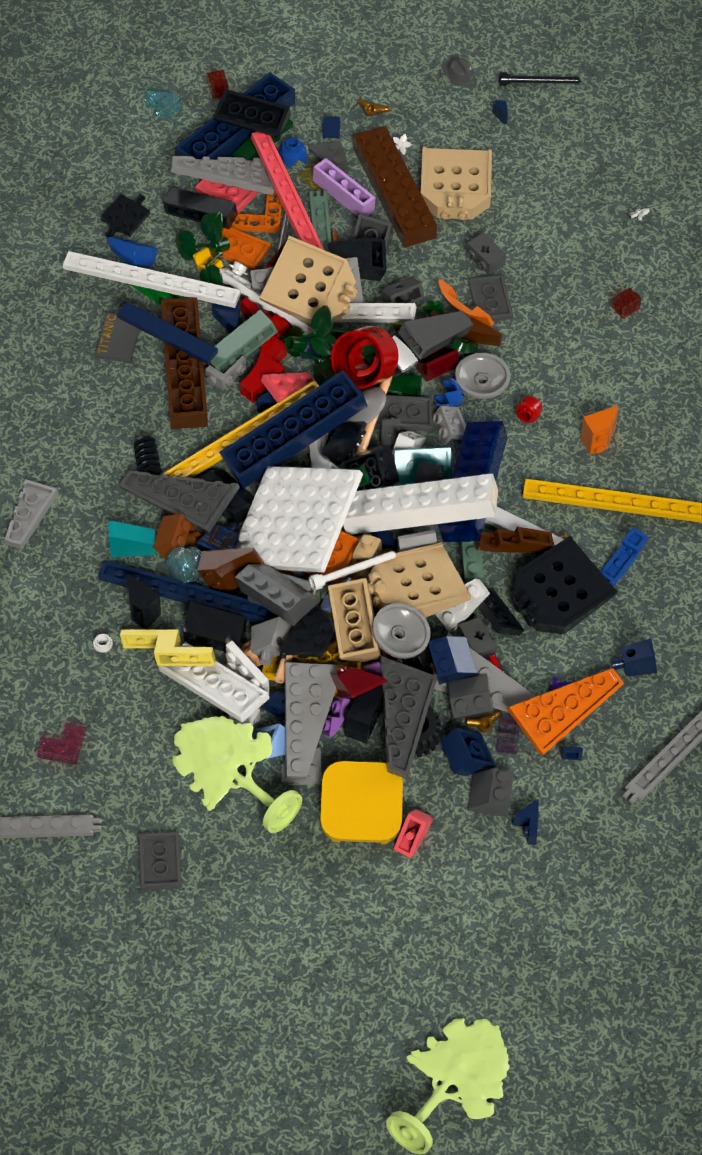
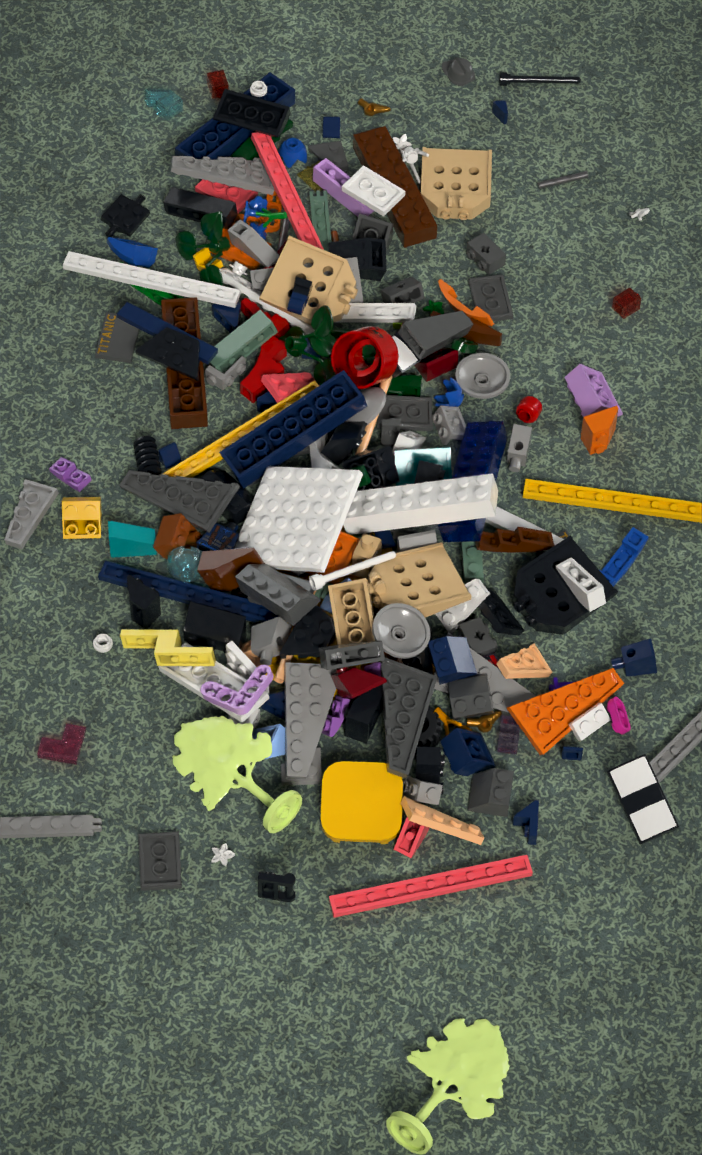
(67, 472): none -> medium lavender slope
(81, 517): none -> yellow slope
(169, 455): none -> dark blue slope
(173, 351): none -> black wing
(222, 854): none -> white plant
(239, 697): none -> lavender beam
(252, 244): none -> light grey slope
(258, 89): none -> white plate
(258, 209): none -> blue plant
(270, 884): none -> black plate
(300, 296): none -> leg
(351, 654): none -> dark grey slope
(373, 190): none -> white plate
(410, 155): none -> white plant
(422, 791): none -> light grey bracket
(429, 765): none -> black brick
(430, 886): none -> coral plate
(439, 821): none -> light nougat wing
(446, 720): none -> light orange plant
(519, 447): none -> light grey torso
(524, 664): none -> light nougat wing
(561, 180): none -> flat silver bar
(582, 584): none -> white slope
(589, 721): none -> white plate
(590, 390): none -> lavender slope
(619, 716): none -> dark pink plate
(642, 799): none -> white slope

